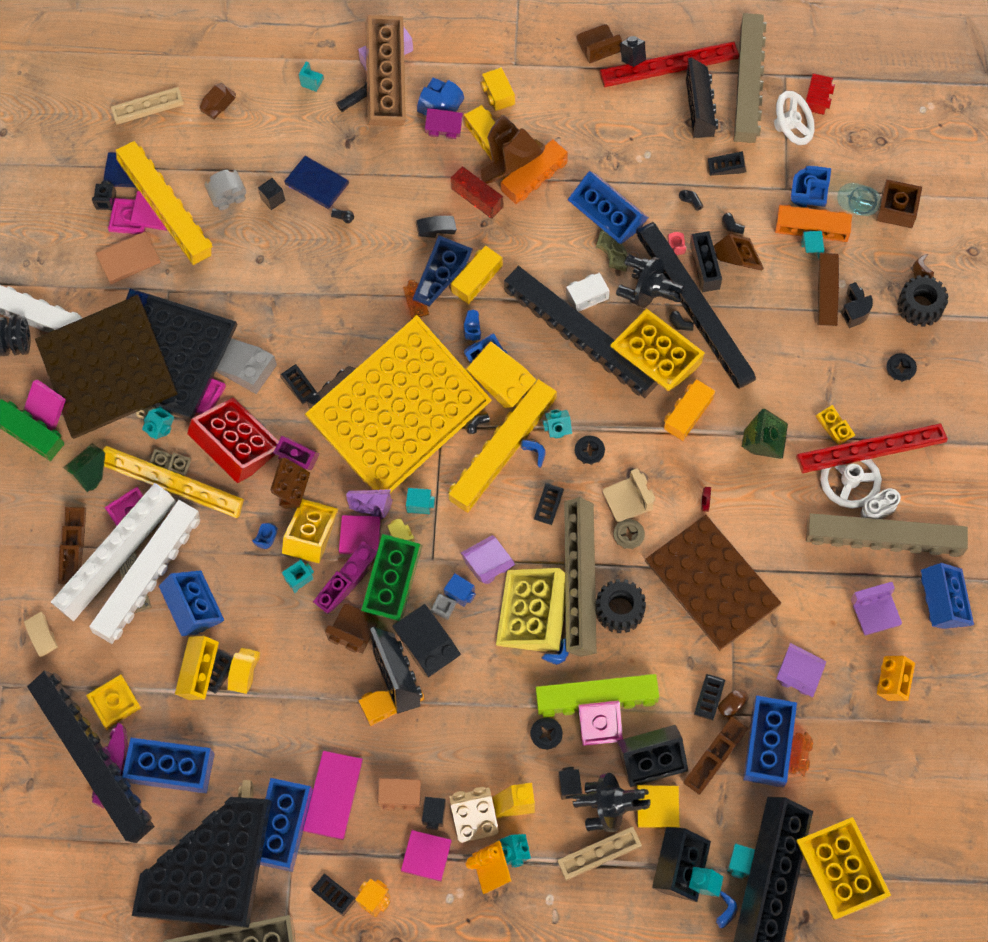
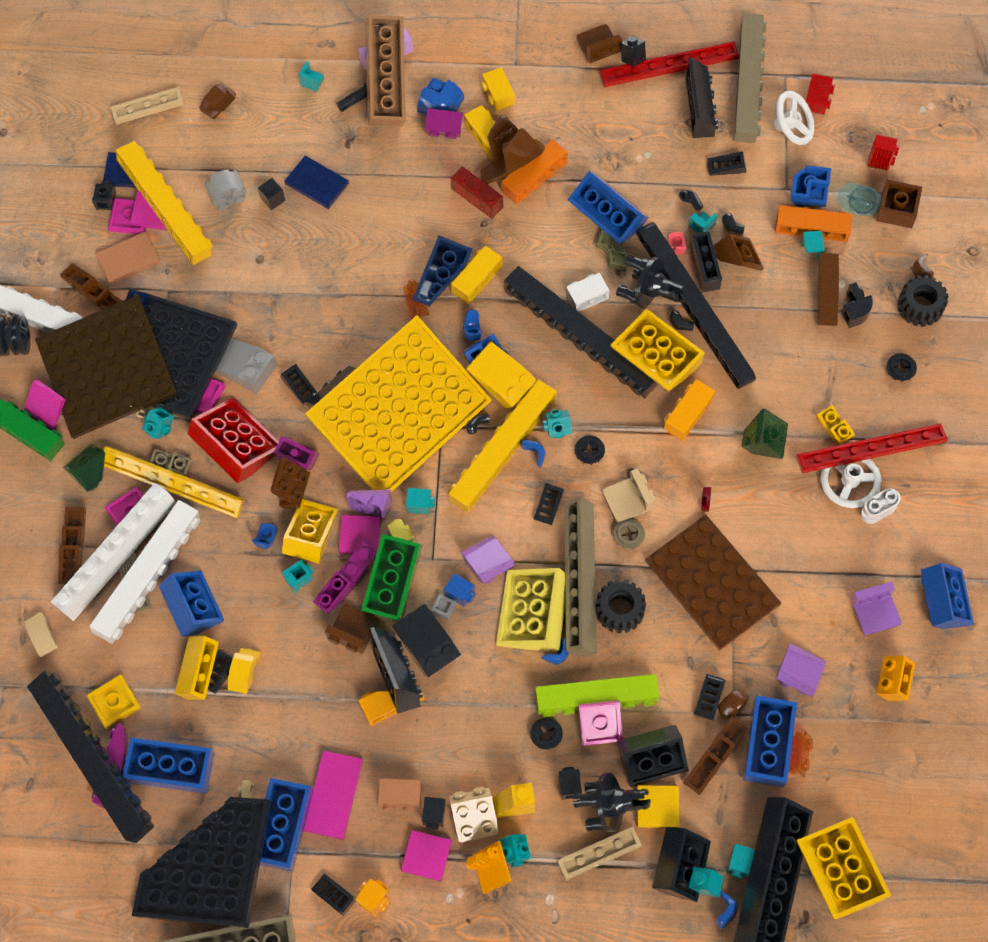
(89, 287): none -> reddish brown slope
(347, 216): black arm -> none
(437, 224): black slope -> none
(702, 222): none -> teal panel
(883, 152): none -> red brick
(887, 534): dark tan brick -> none

